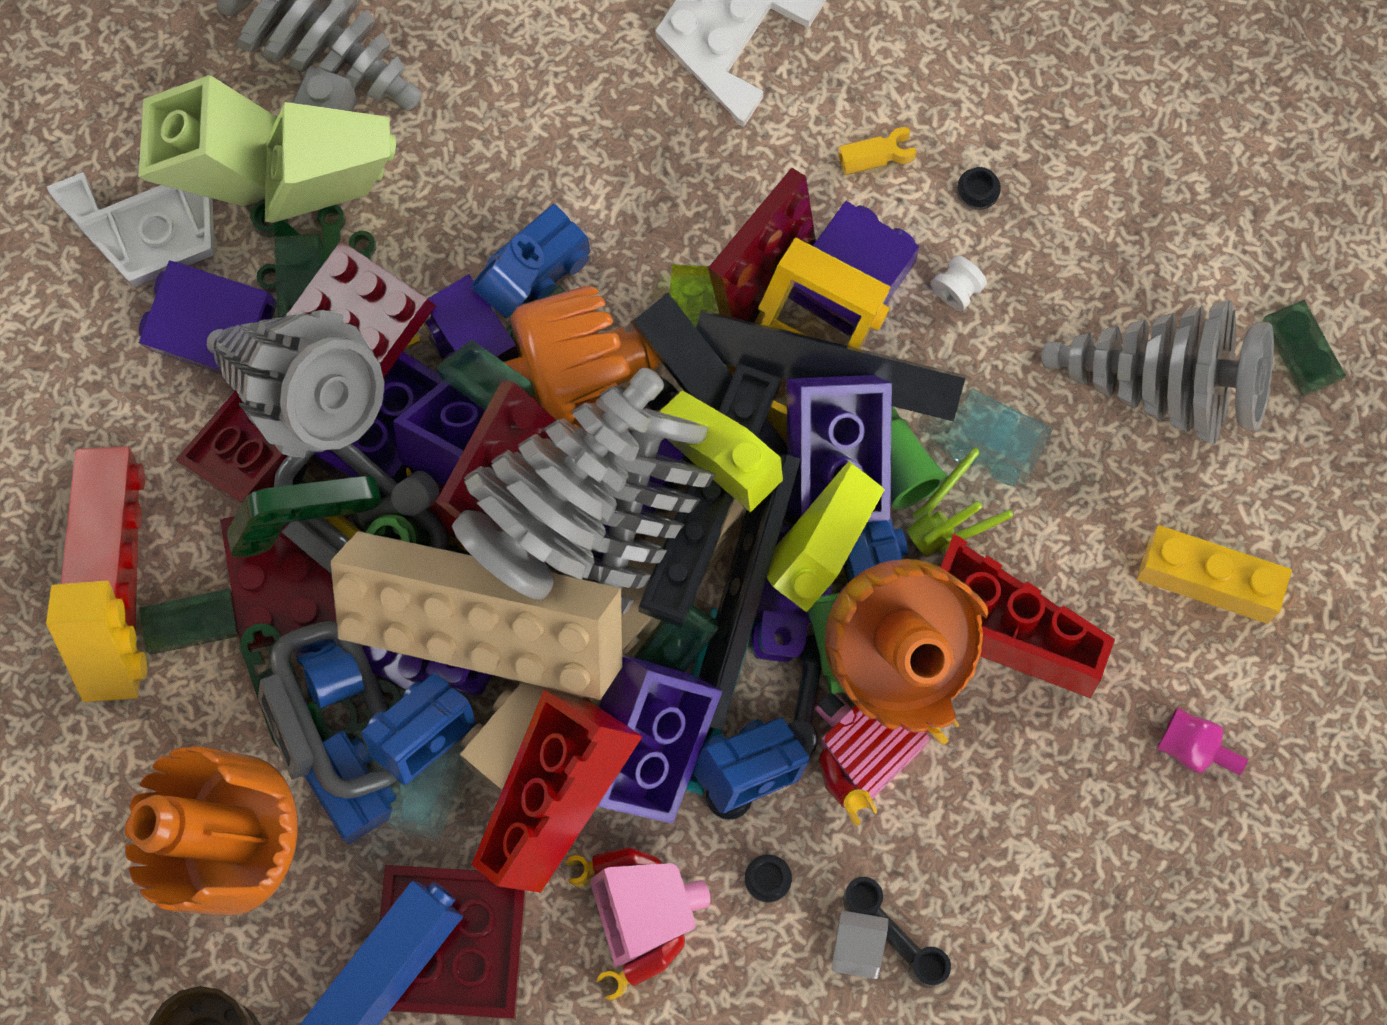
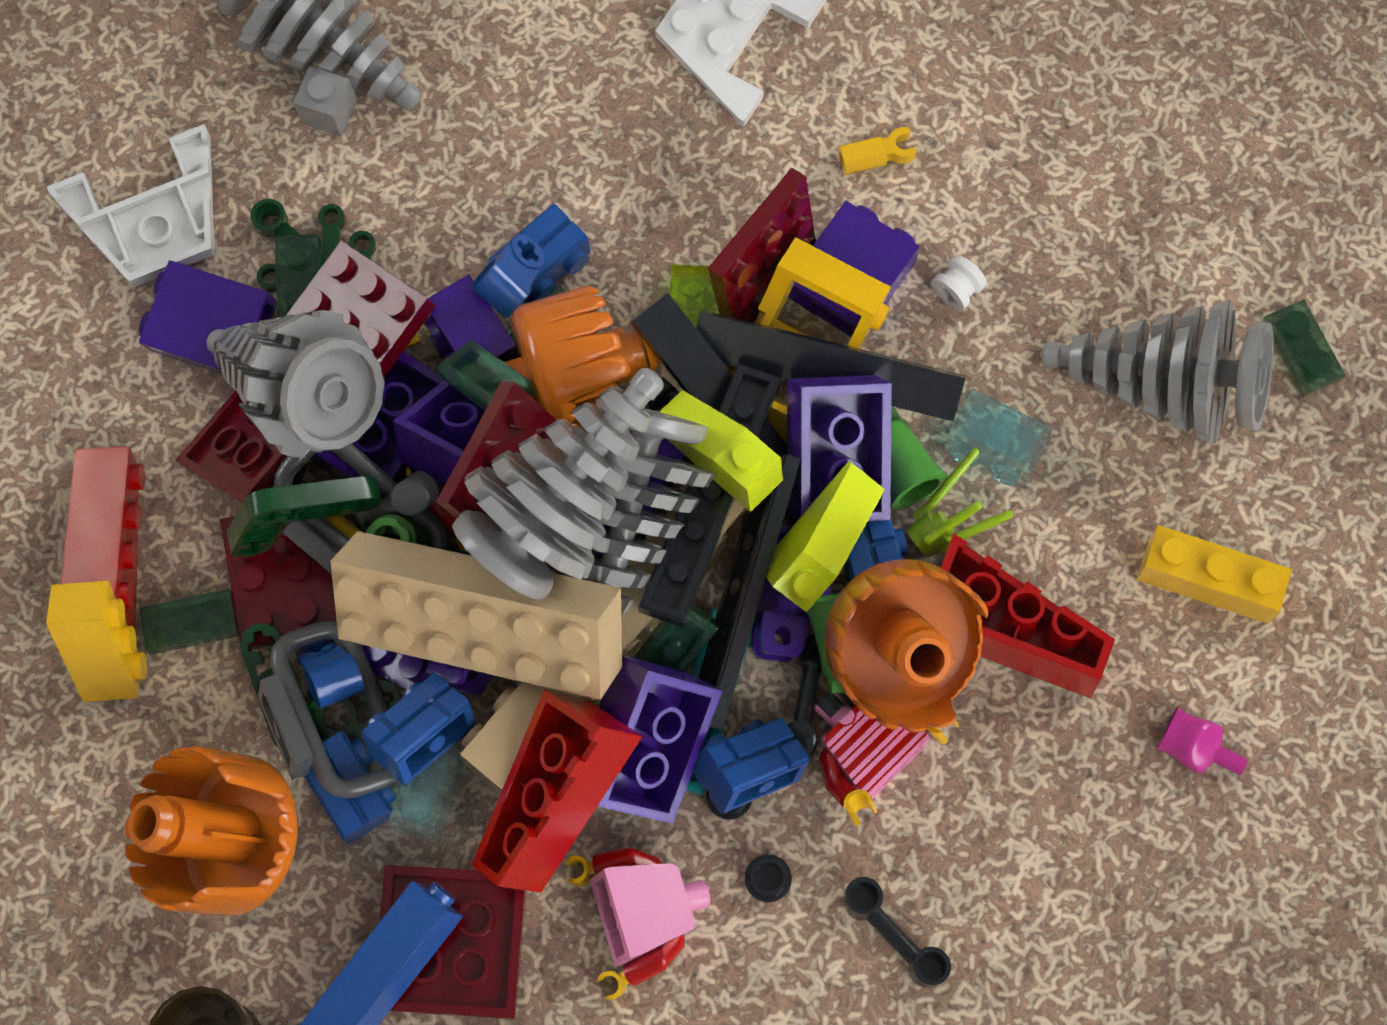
(205, 141): yellowish green slope -> none
(322, 158): yellowish green slope -> none
(859, 944): light grey piece -> none
(978, 188): black plate -> none

